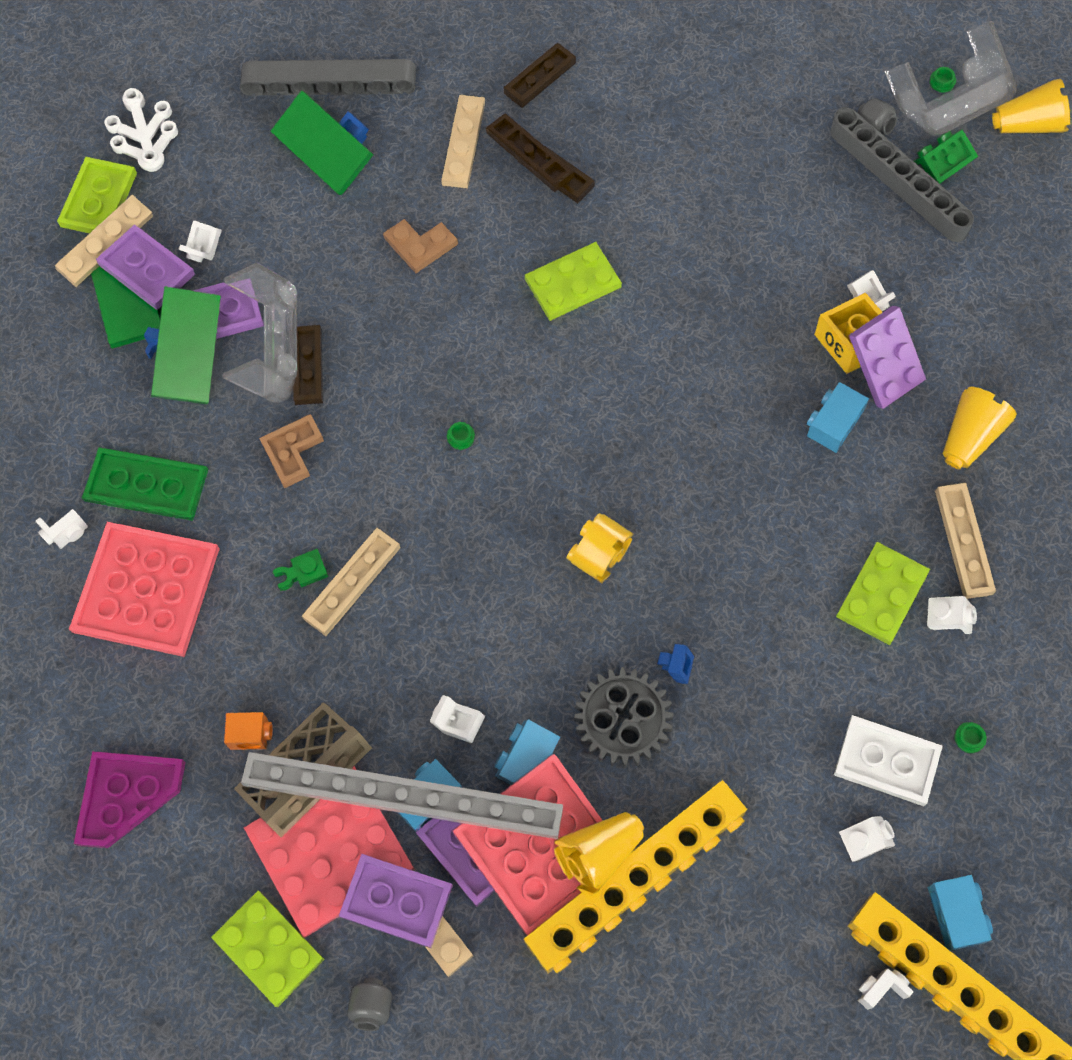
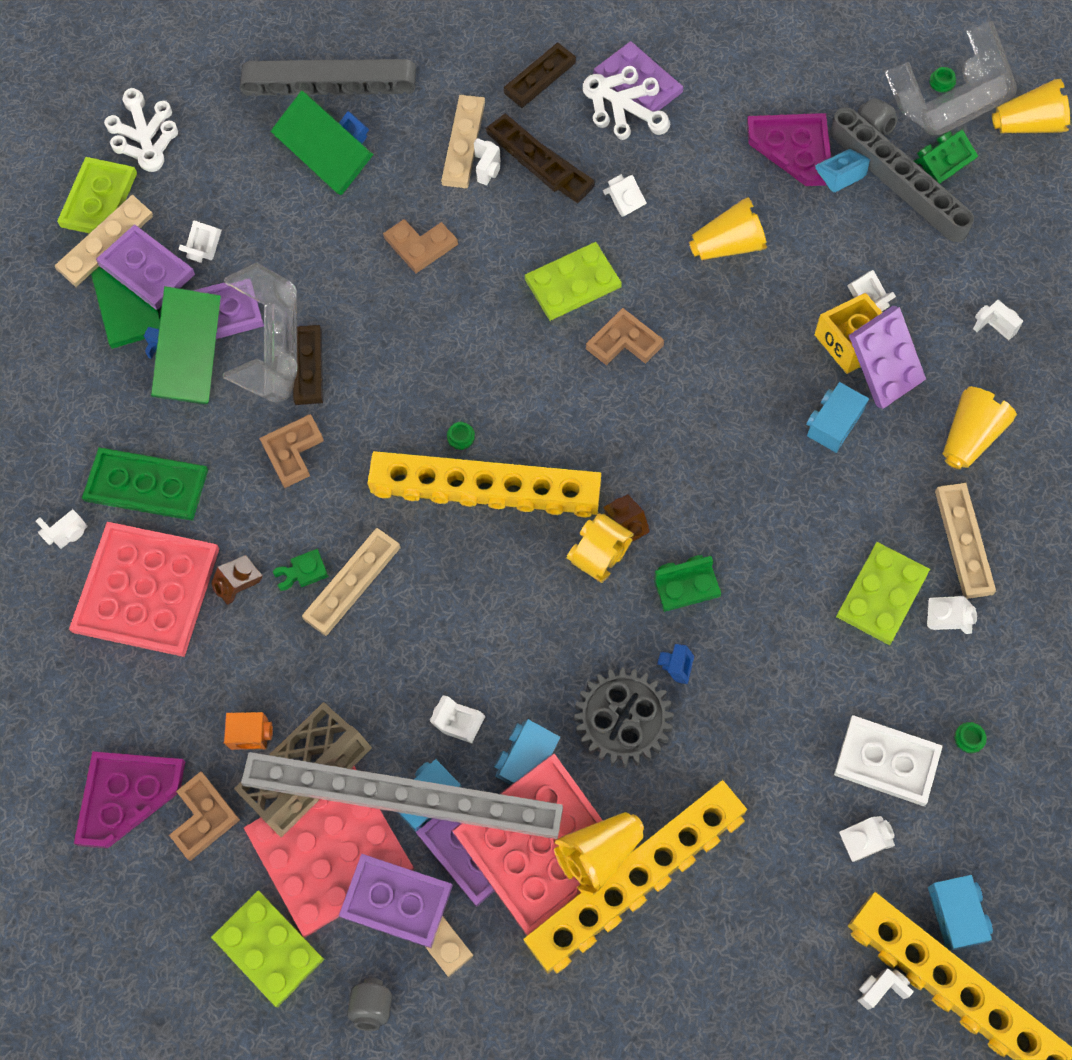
(210, 818): none -> medium nougat plate
(235, 577): none -> reddish brown bracket
(416, 468): none -> yellow brick
(490, 160): none -> white bracket
(621, 333): none -> medium nougat plate
(623, 100): none -> white plant
(625, 194): none -> white bracket
(629, 515): none -> reddish brown bracket
(633, 56): none -> medium lavender plate
(686, 583): none -> green bracket
(730, 233): none -> yellow cone
(792, 143): none -> magenta plate
(843, 169): none -> dark azure slope
(1000, 317): none -> white bracket

